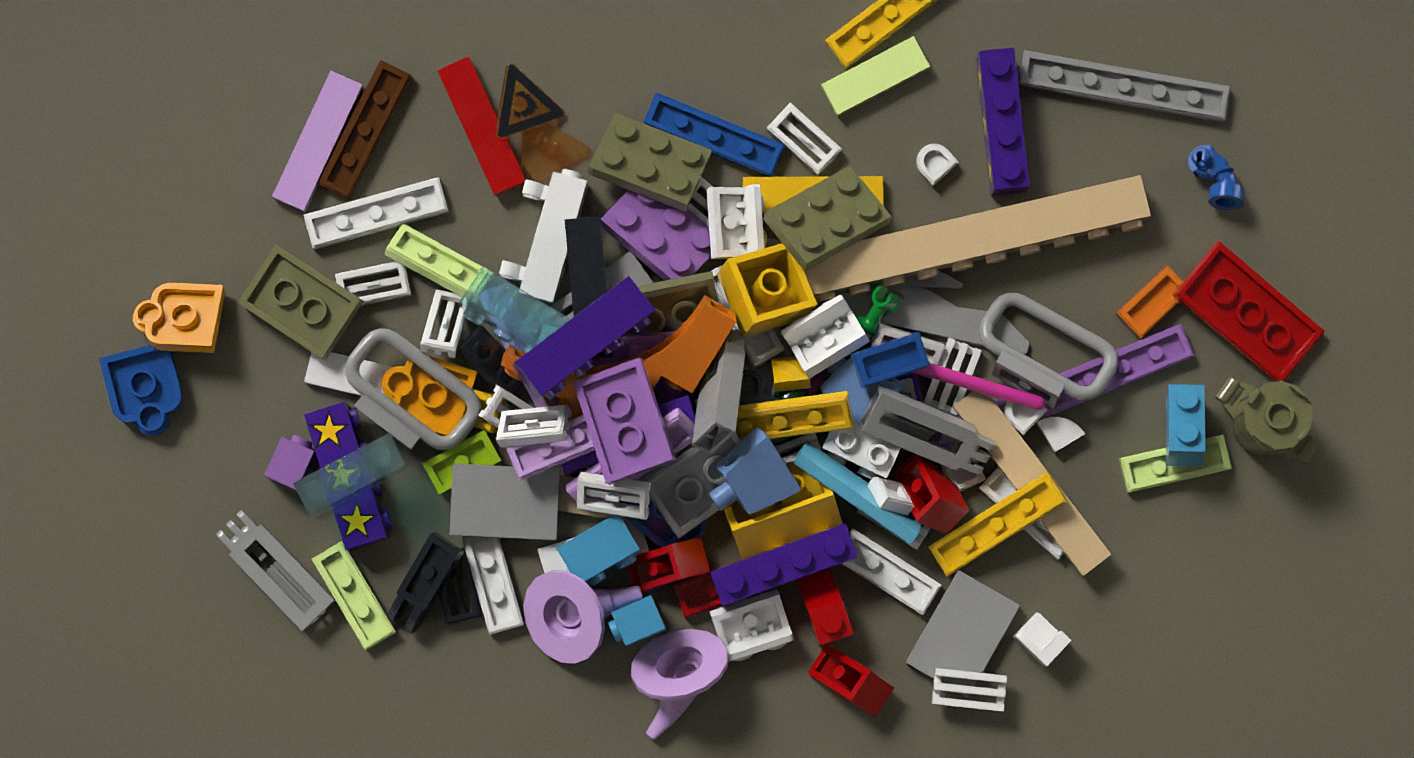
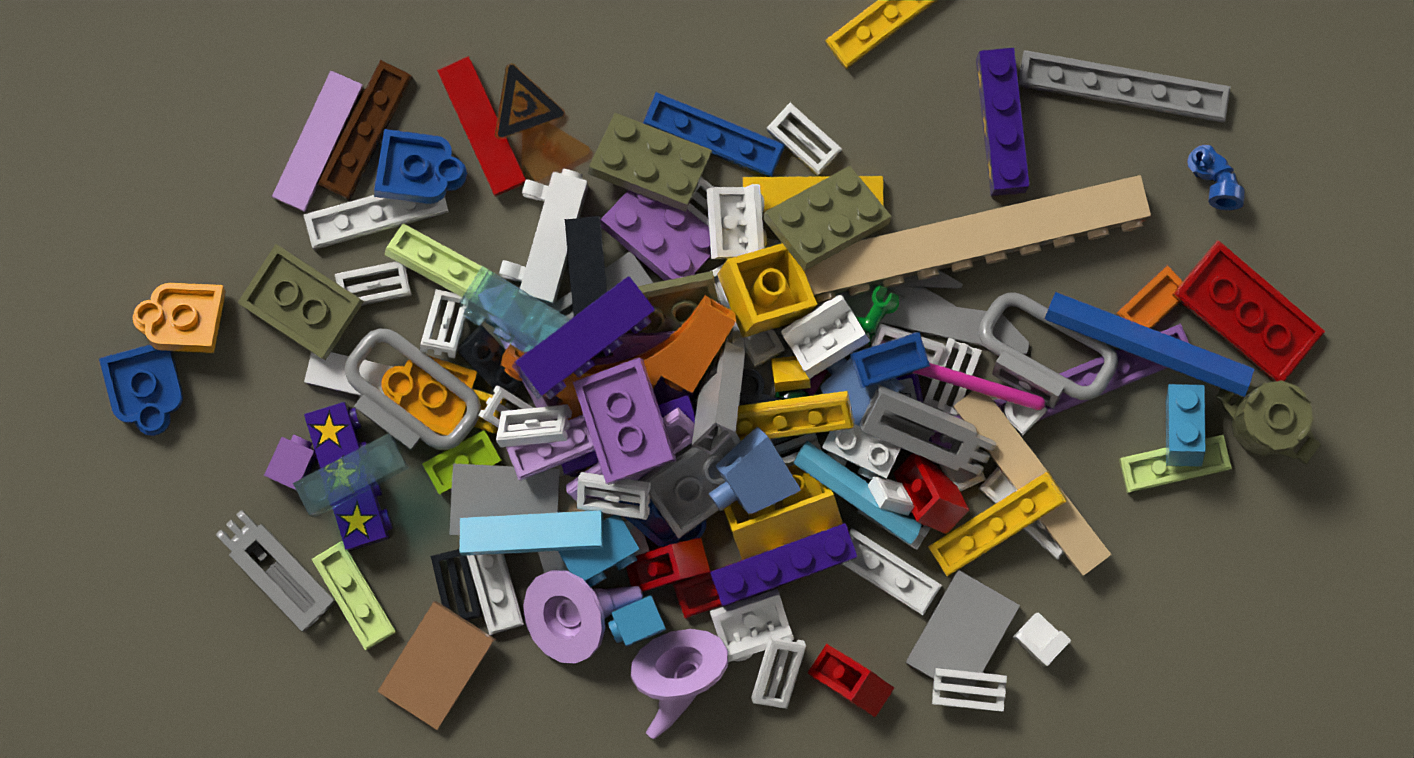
(417, 168): none -> blue plate
(425, 580): black hinge -> none
(436, 665): none -> medium nougat tile
(531, 533): none -> medium azure tile
(785, 646): none -> white tile
(824, 607): red slope -> none
(875, 76): yellowish green tile -> none
(935, 162): white tile -> none
(1059, 431): white tile -> none
(1149, 344): none -> blue tile

